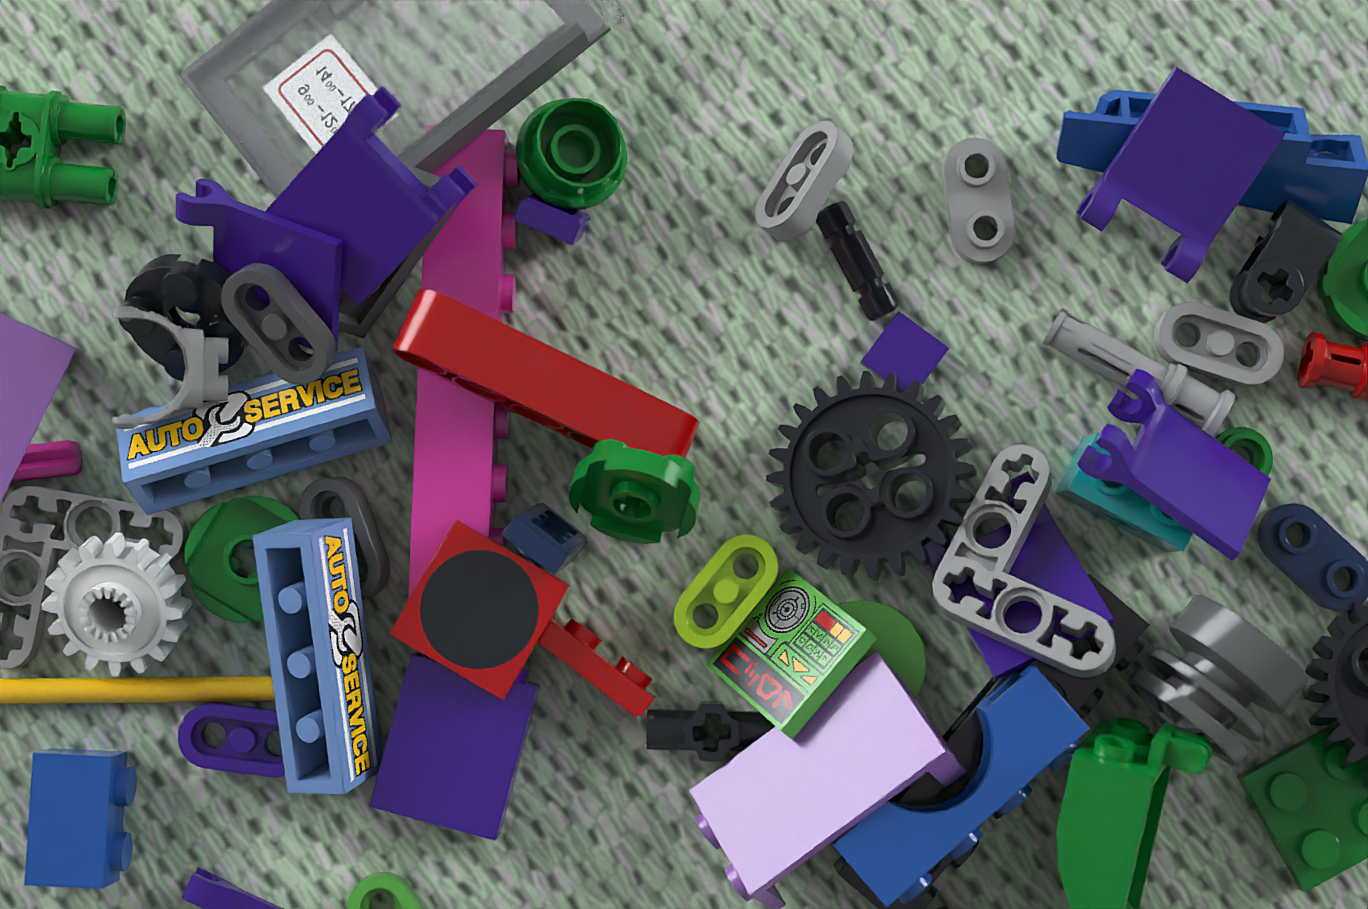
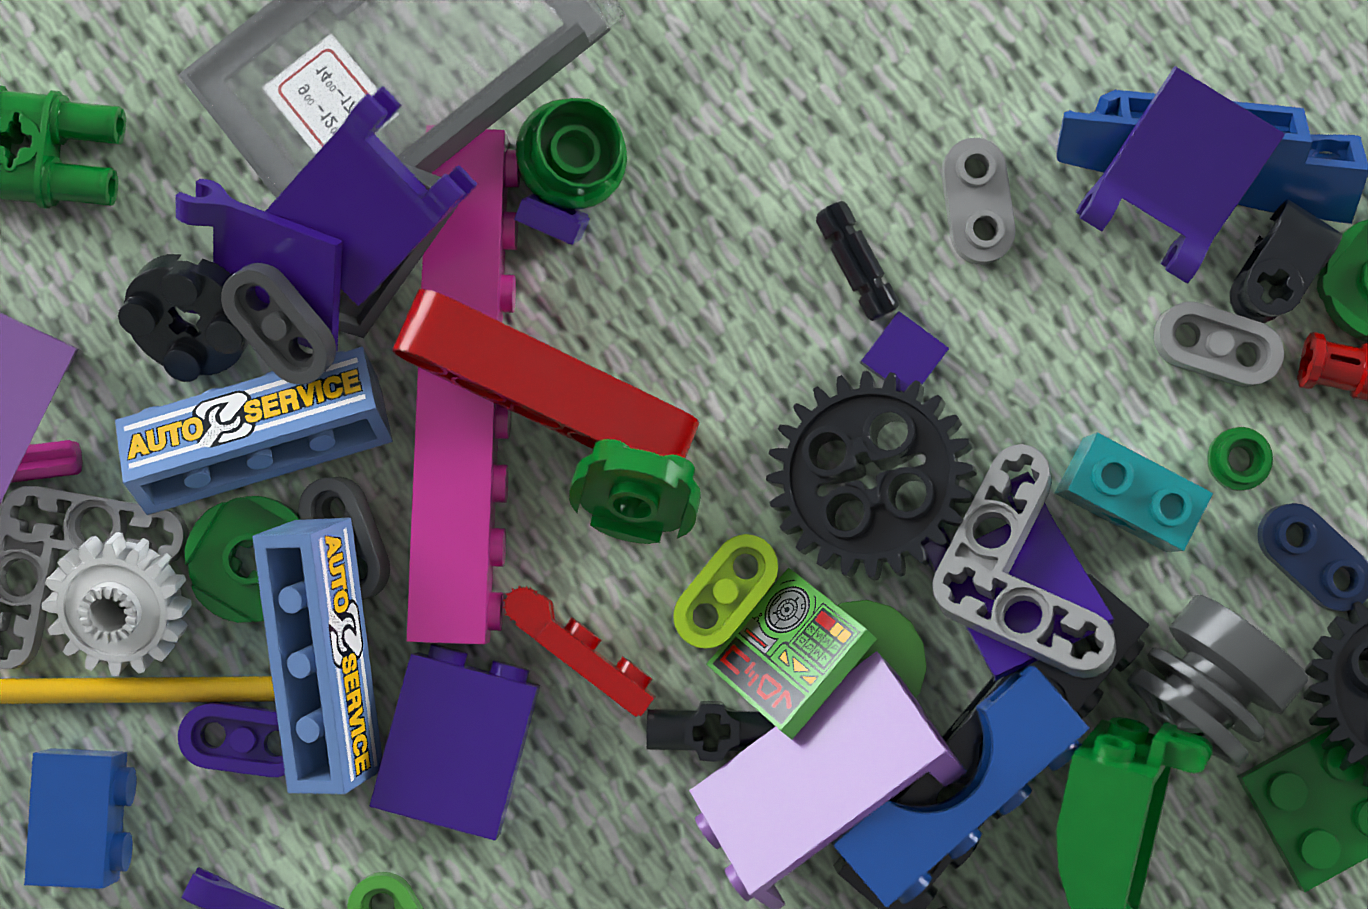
(201, 368): light grey helmet -> none
(479, 609): black tile -> none
(545, 538): dark blue plate -> none
(804, 181): light grey plate -> none
(1118, 361): light grey pin -> none
(1178, 468): dark purple flag -> none

